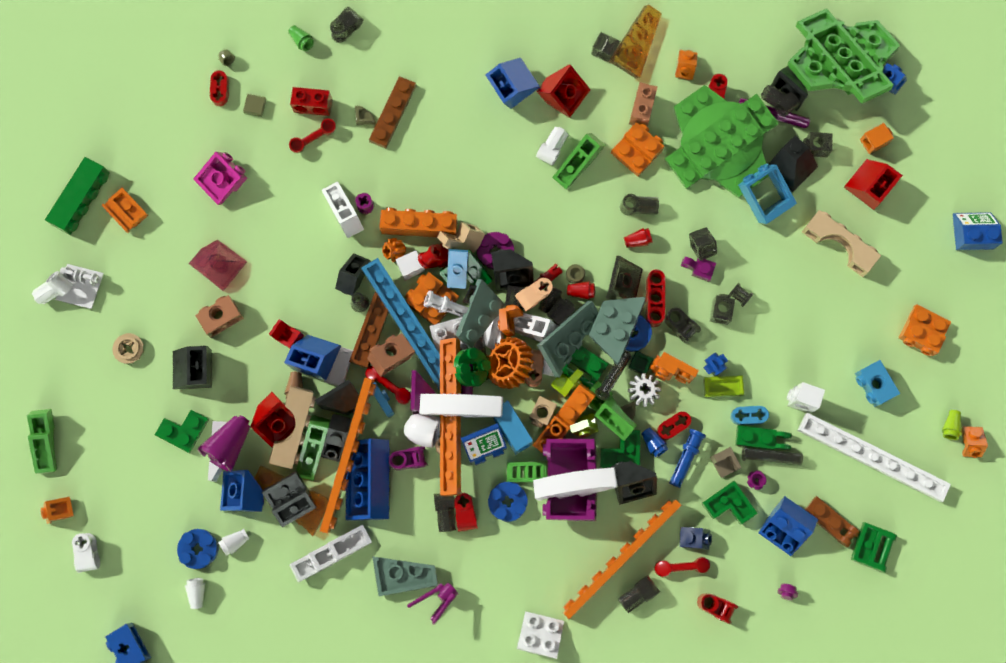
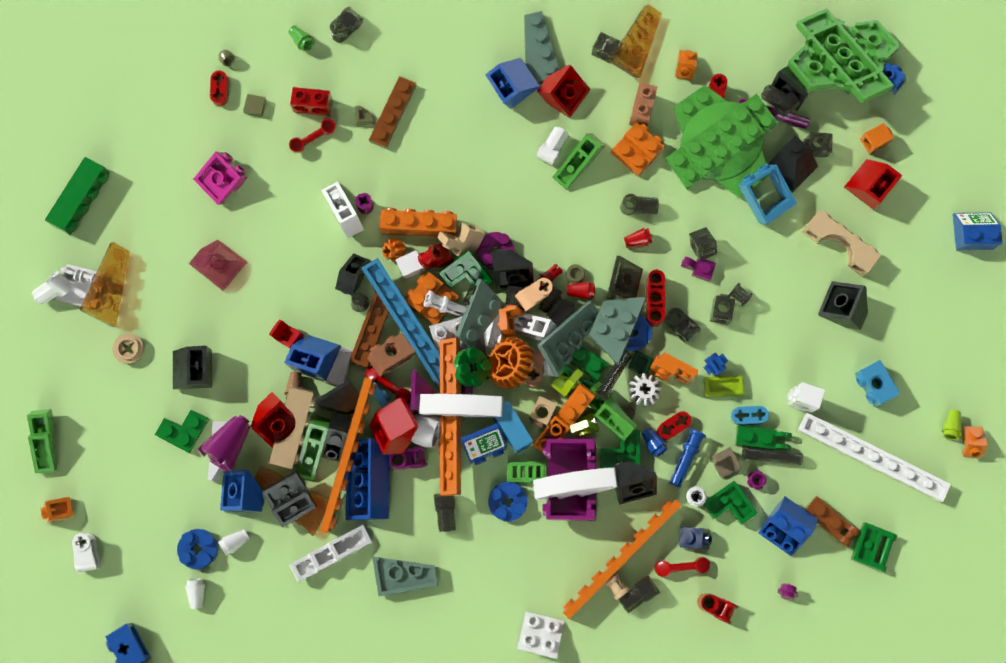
(107, 286): none -> clear orange wing
(124, 210): orange plate -> none
(230, 316): nougat brick -> none
(394, 427): none -> red slope
(446, 594): magenta plant -> none
(457, 268): dark azure plate -> none
(465, 516): red piece -> none
(538, 47): none -> sand green wing
(617, 586): none -> tan bush
(700, 494): none -> white cone
(845, 305): none -> pearl dark grey slope
(925, 330): orange plate -> none

